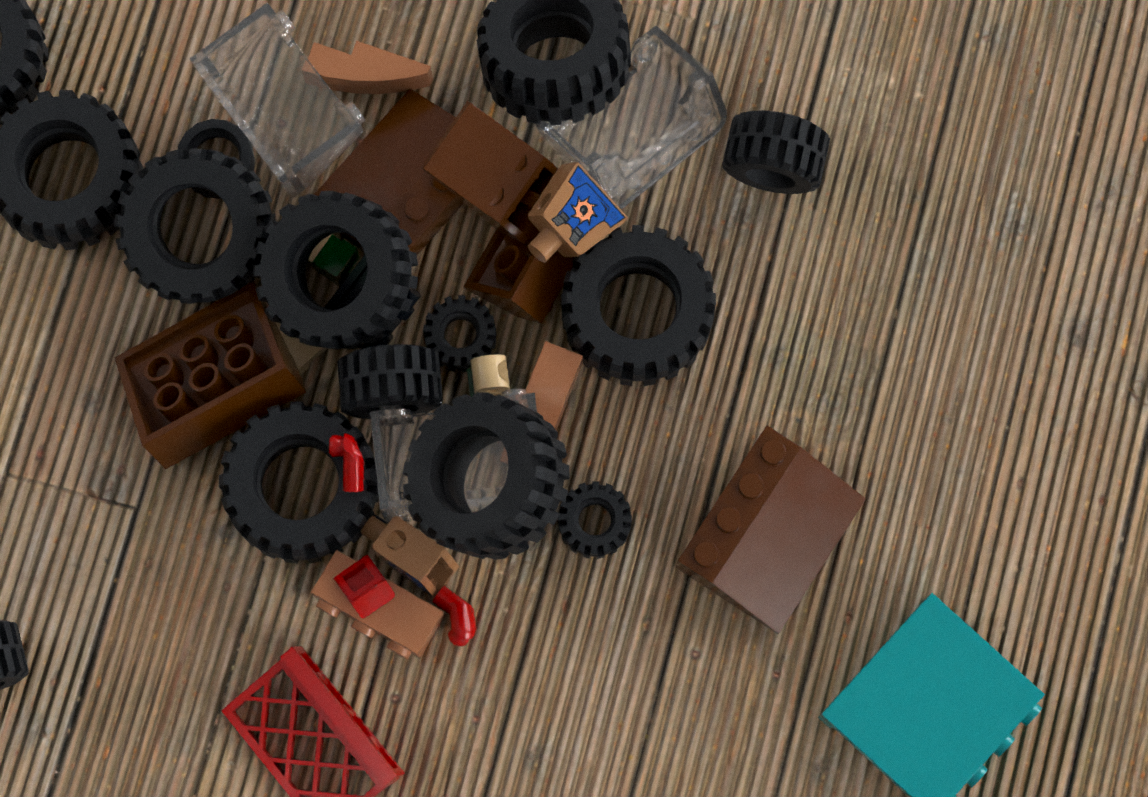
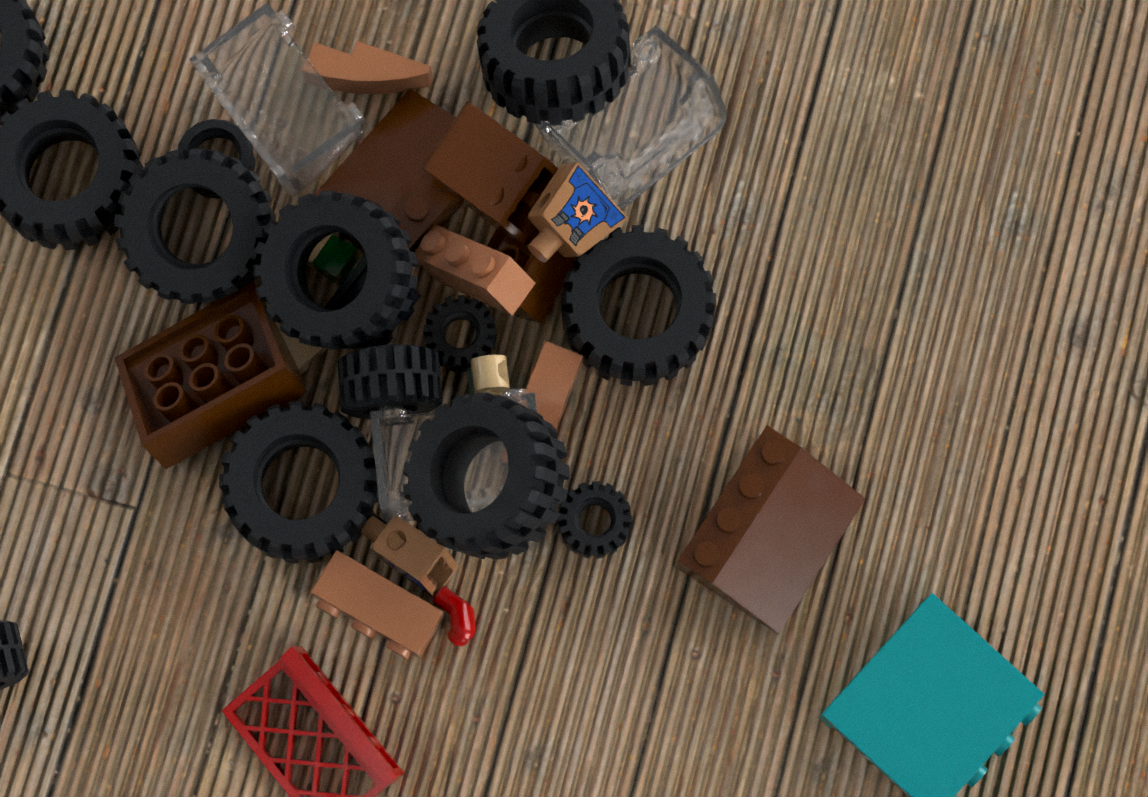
(353, 461): red arm -> none
(364, 586): red slope -> none
(474, 269): none -> nougat brick
(776, 152): black tyre -> none

